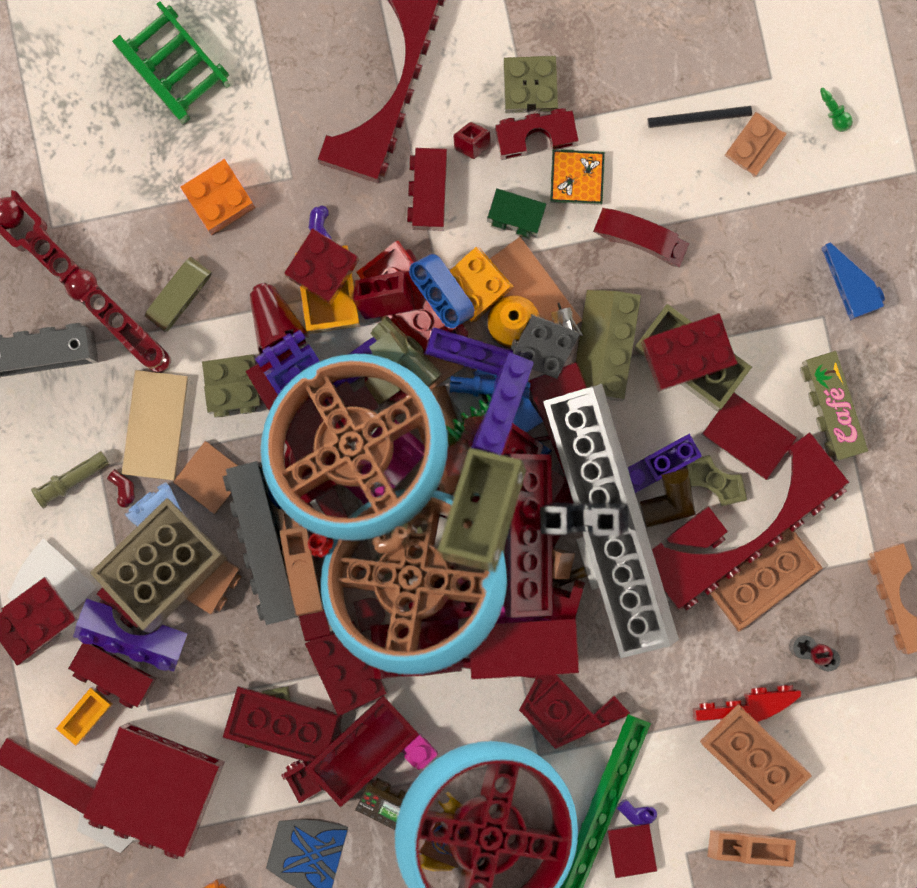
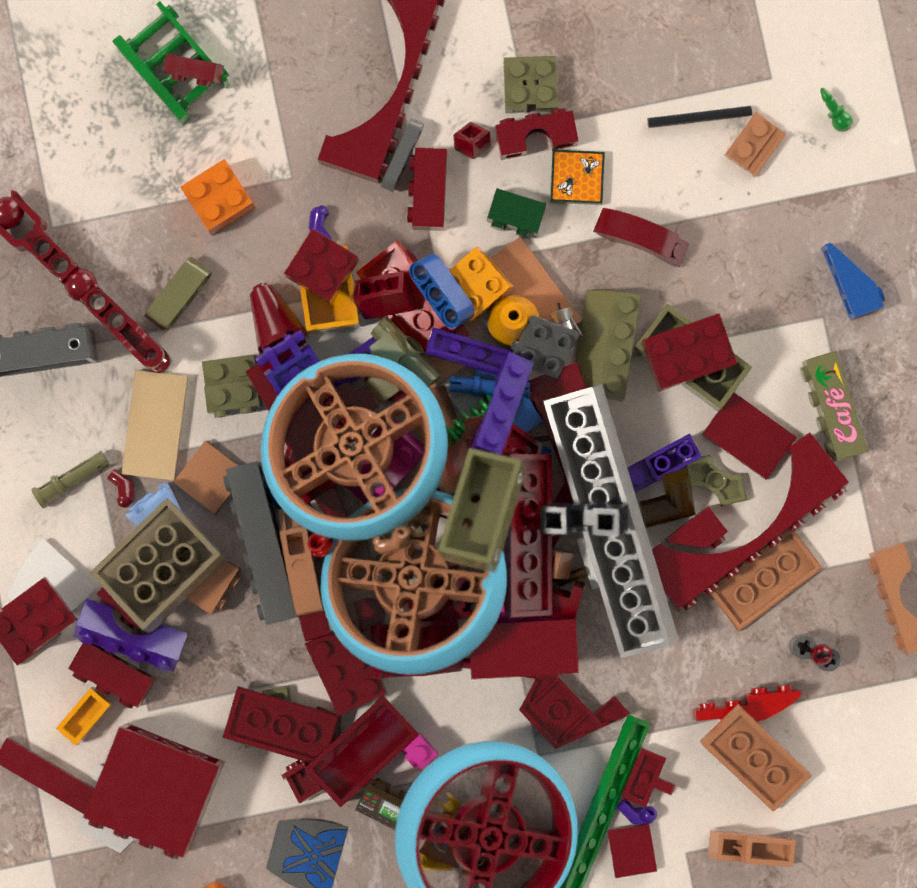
(184, 68): none -> dark red piece
(402, 155): none -> dark grey beam
(645, 778): none -> dark red plate

